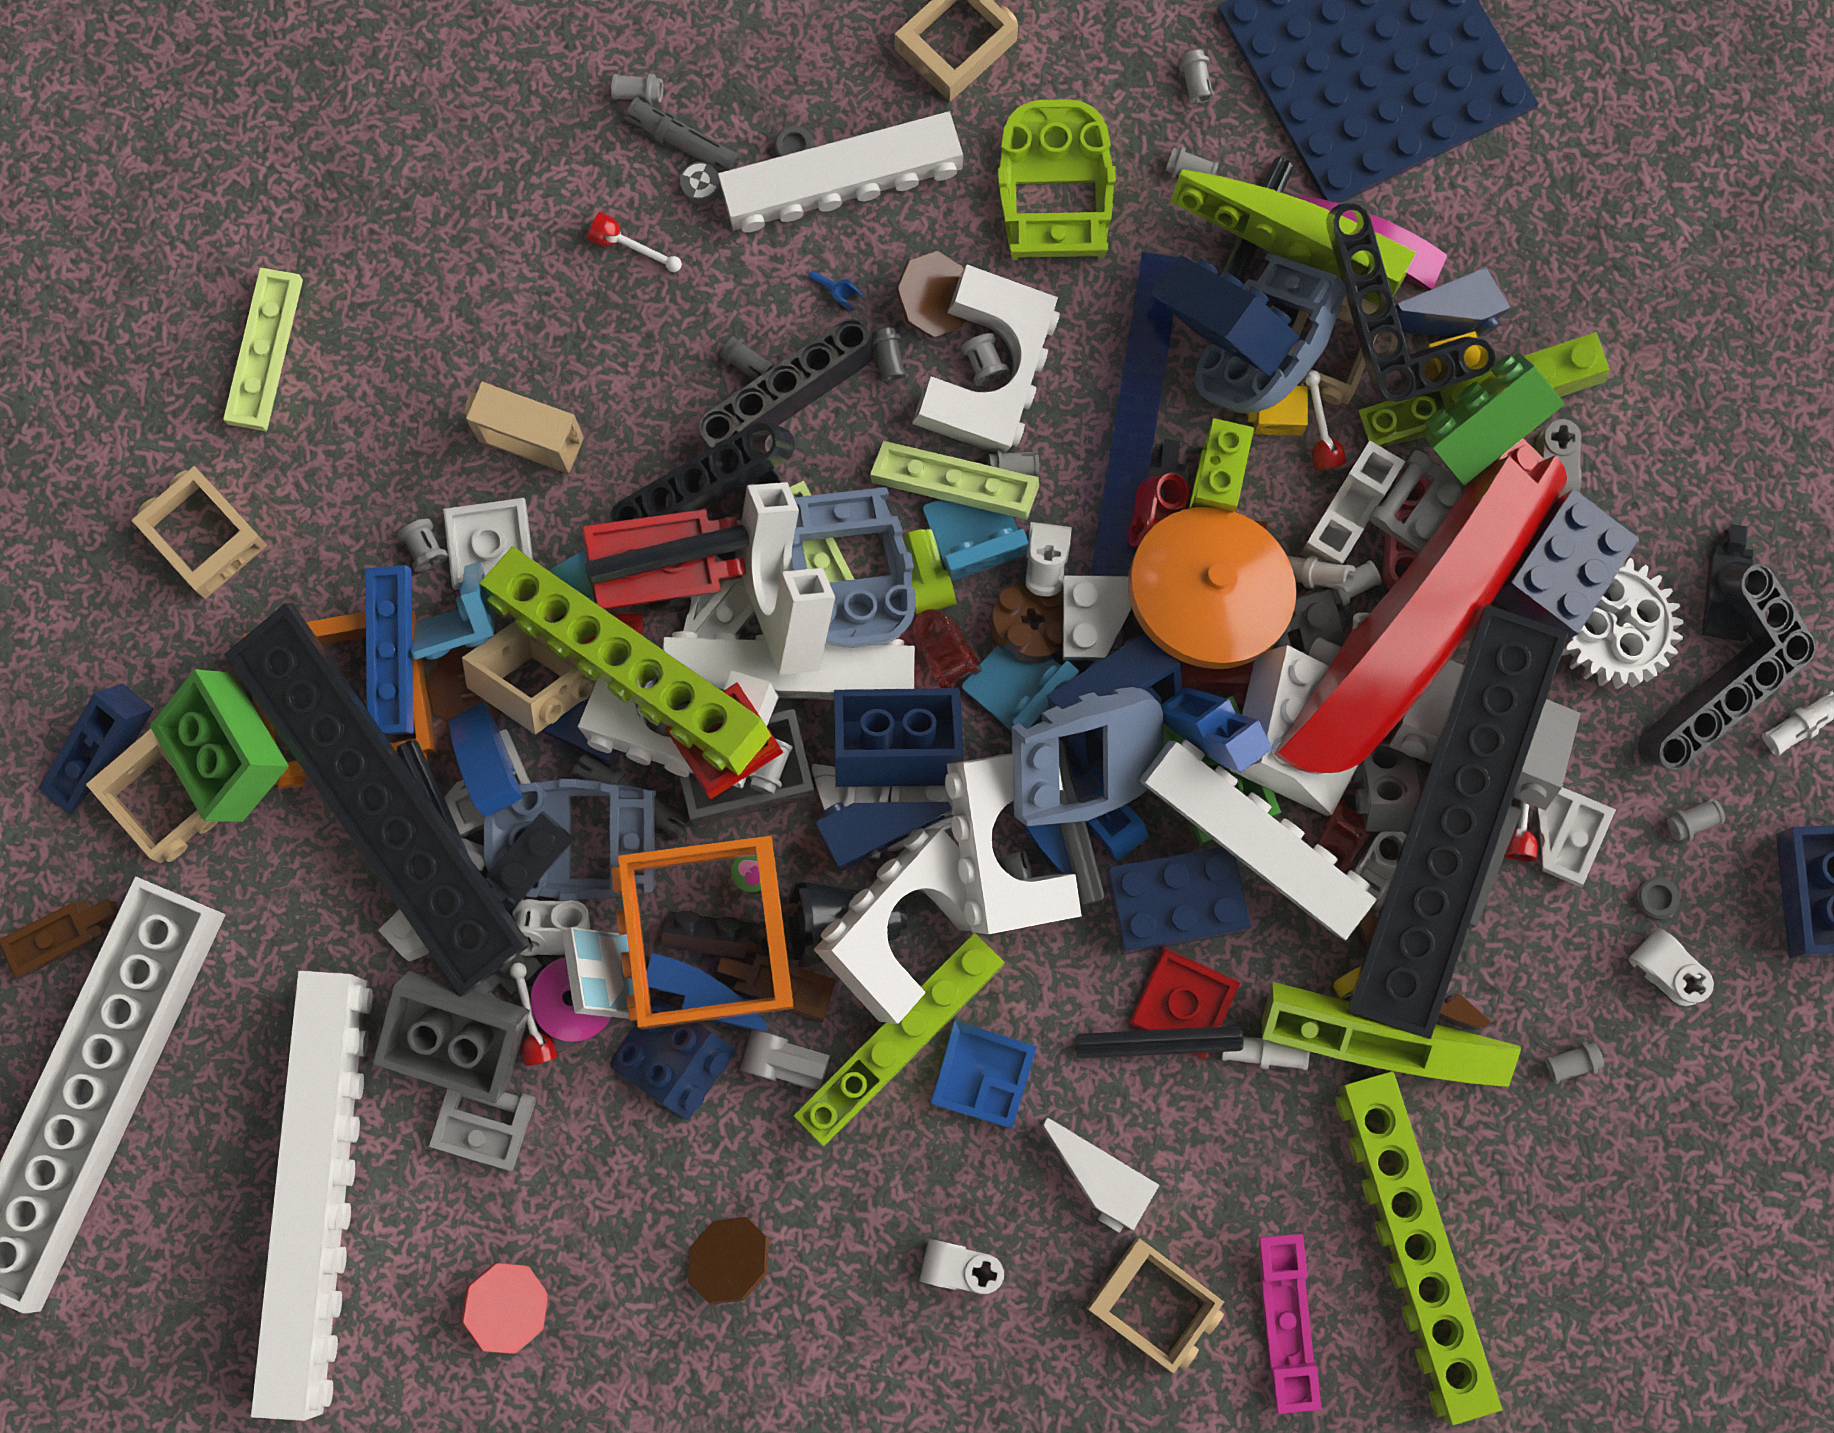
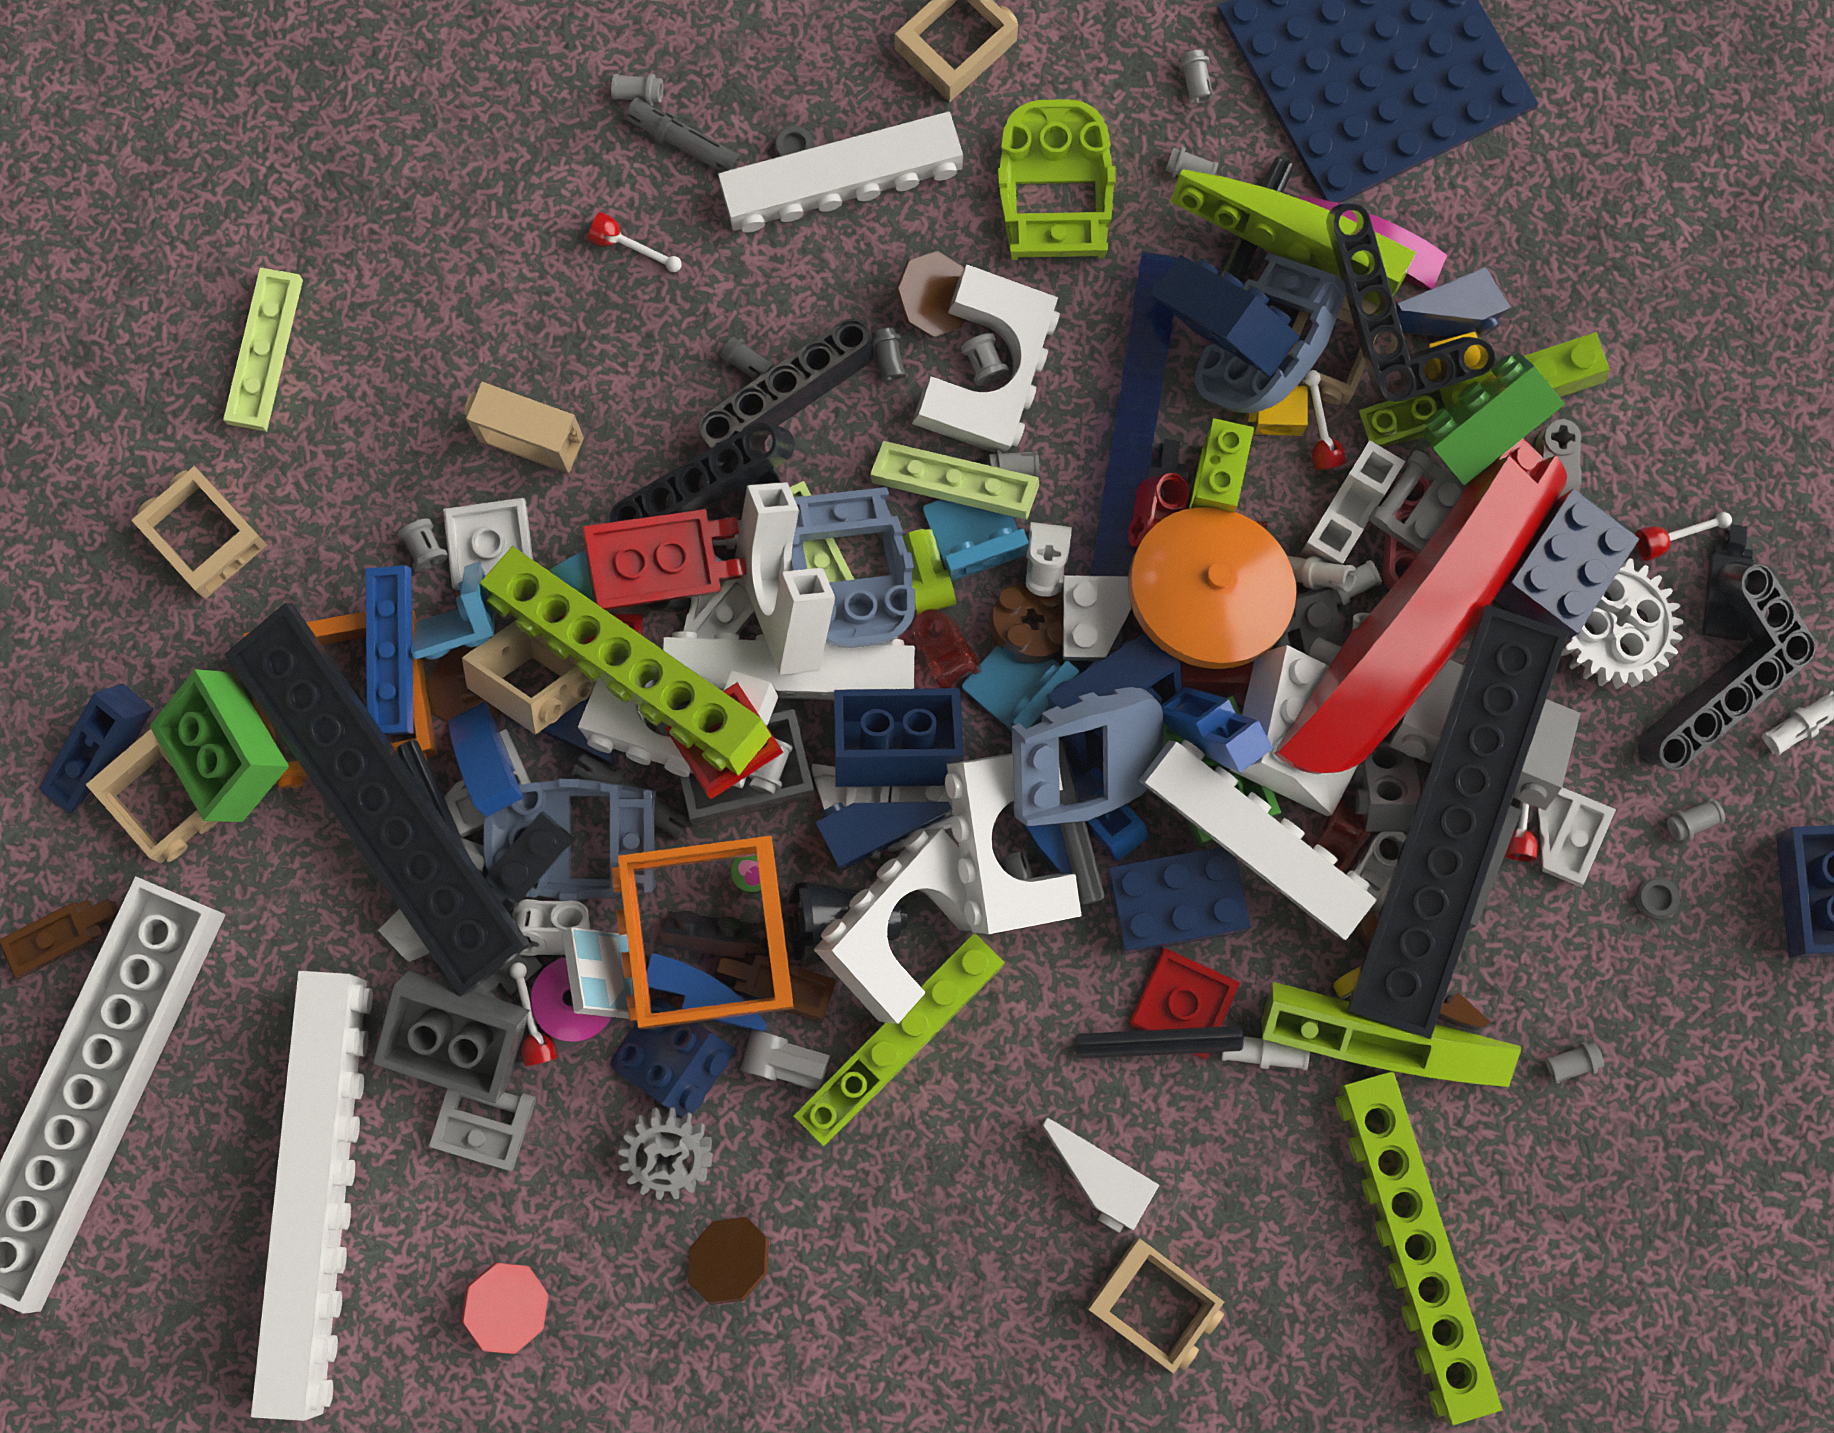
(665, 1153): none -> light grey gear
(667, 554): black axle -> none
(700, 182): dark grey tile -> none
(839, 290): blue hand -> none
(952, 1267): white piece -> none
(983, 1074): blue plate -> none
(1288, 1323): dark pink slope -> none
(1660, 540): none -> red hinge
(1669, 966): white piece -> none

